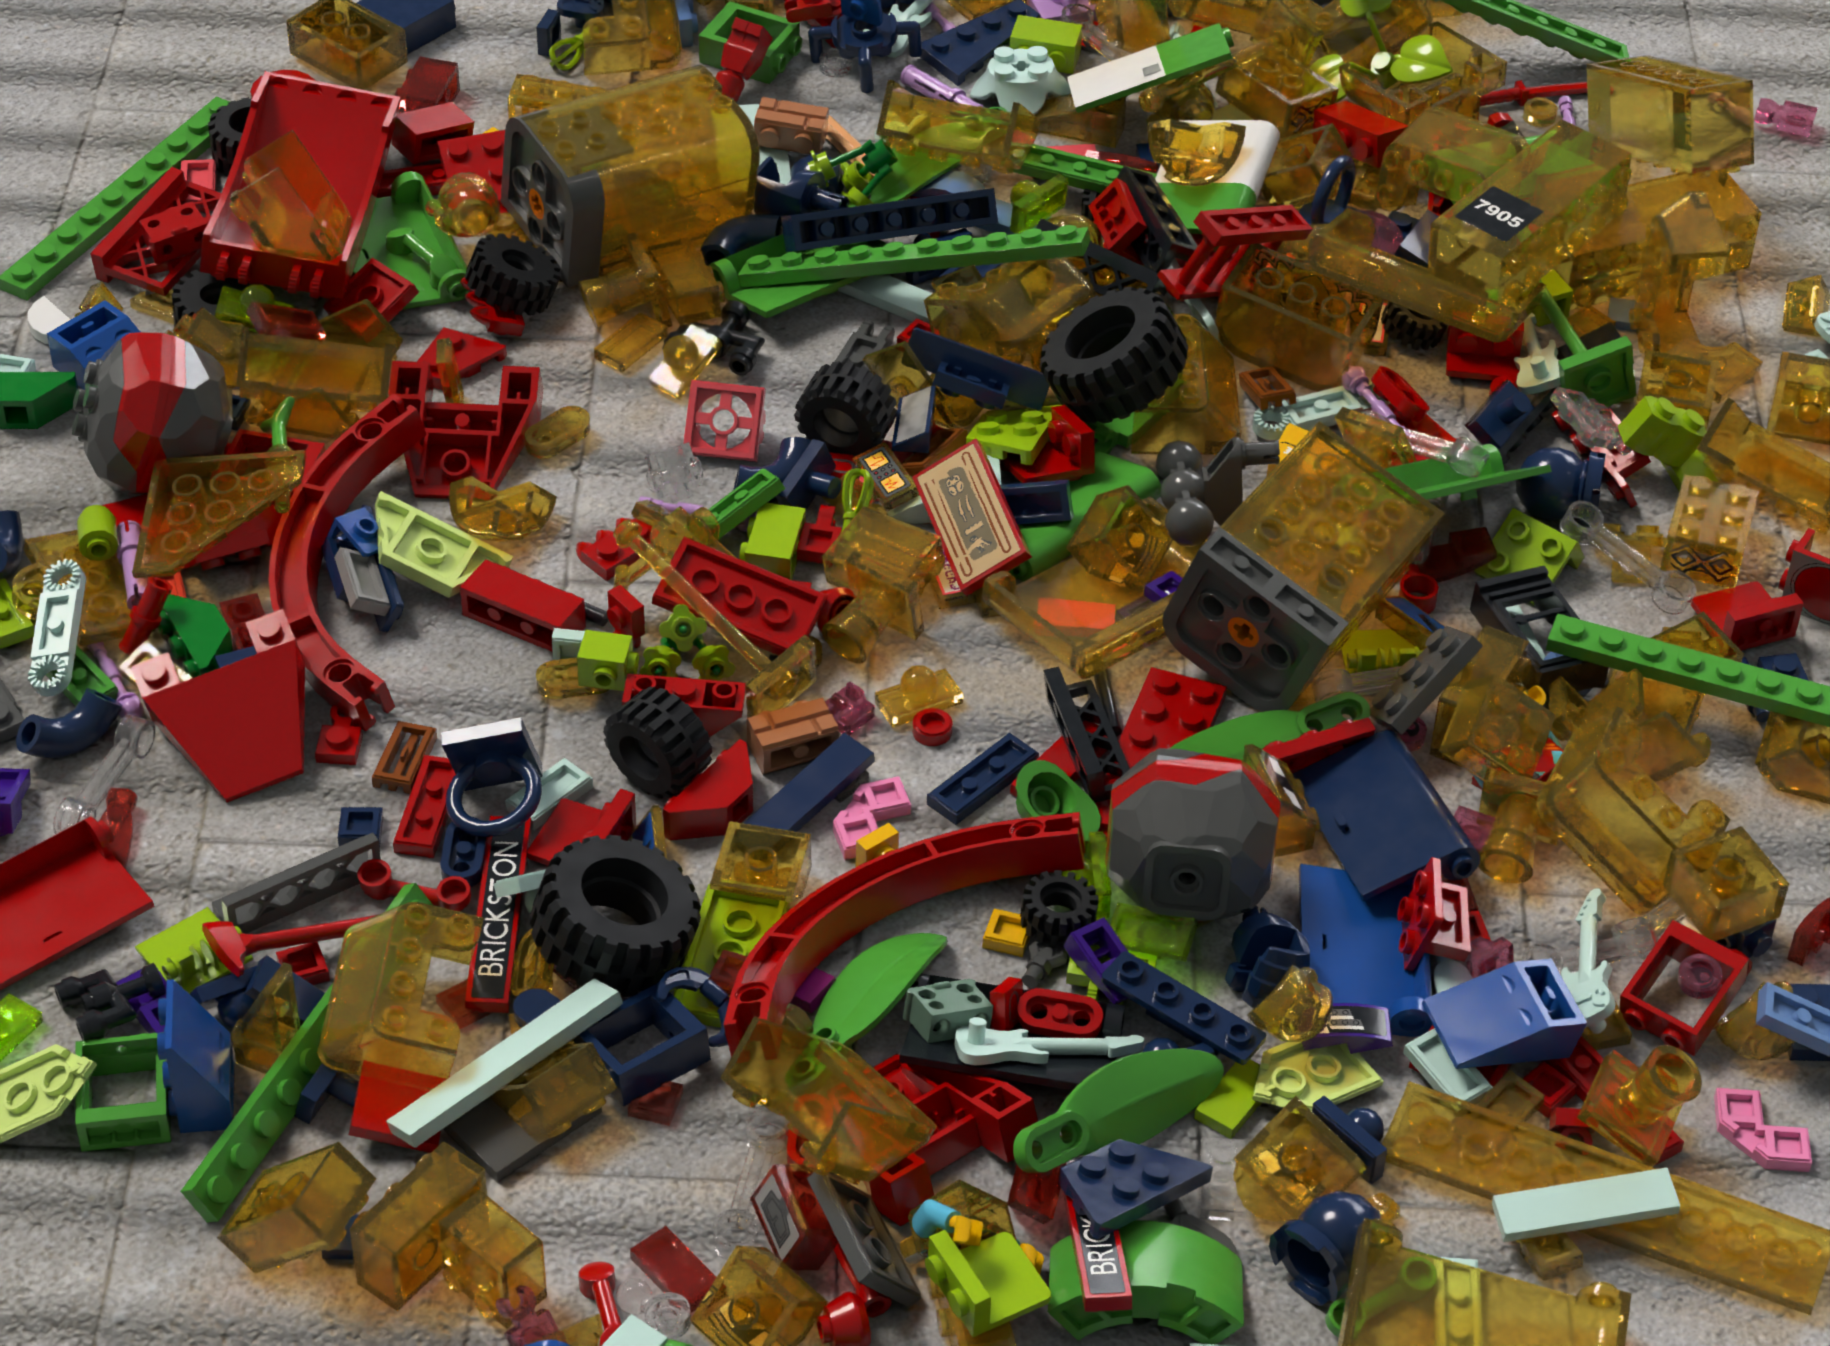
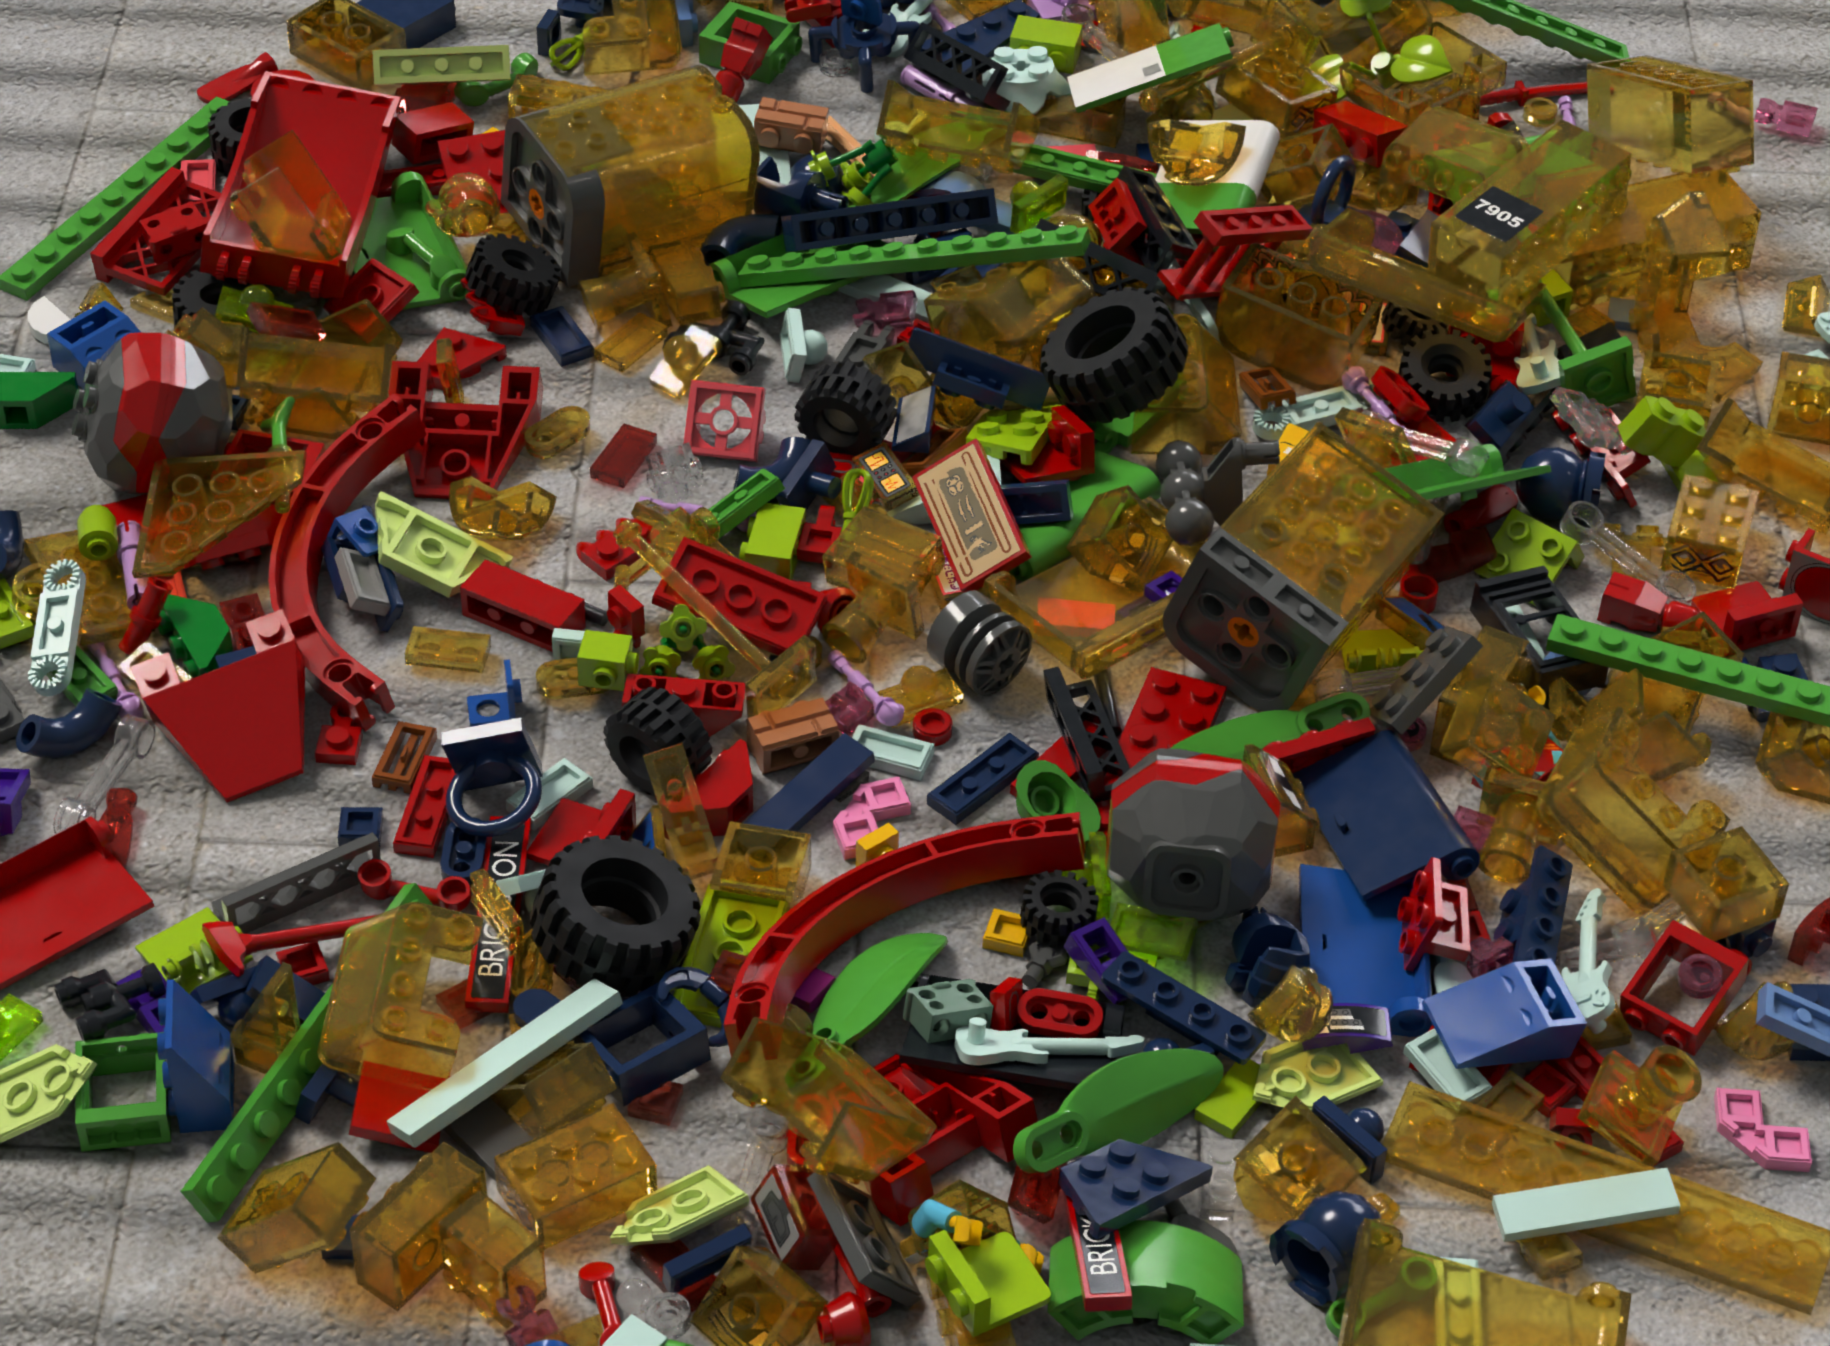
(238, 80): none -> red piece
(441, 65): none -> yellowish green fence
(448, 649): none -> clear yellow plate
(476, 94): none -> bright green bar
(497, 912): none -> clear yellow tile
(504, 700): none -> blue bracket
(561, 336): none -> dark blue tile
(575, 1176): none -> clear yellow brick
(623, 455): none -> clear red tile
(680, 1209): none -> yellowish green tile
(682, 811): none -> clear yellow slope
(704, 1259): none -> dark blue tile
(799, 346): none -> light aqua tile
(885, 708): none -> lavender piece
(892, 310): none -> clear pink plate
(896, 752): none -> light aqua tile
(956, 76): none -> black fence
(979, 642): none -> dark grey wheel
(1450, 355): none -> black tyre
(1488, 507): none -> red piece
(1536, 908): none -> dark blue bracket
(1640, 605): none -> red piece

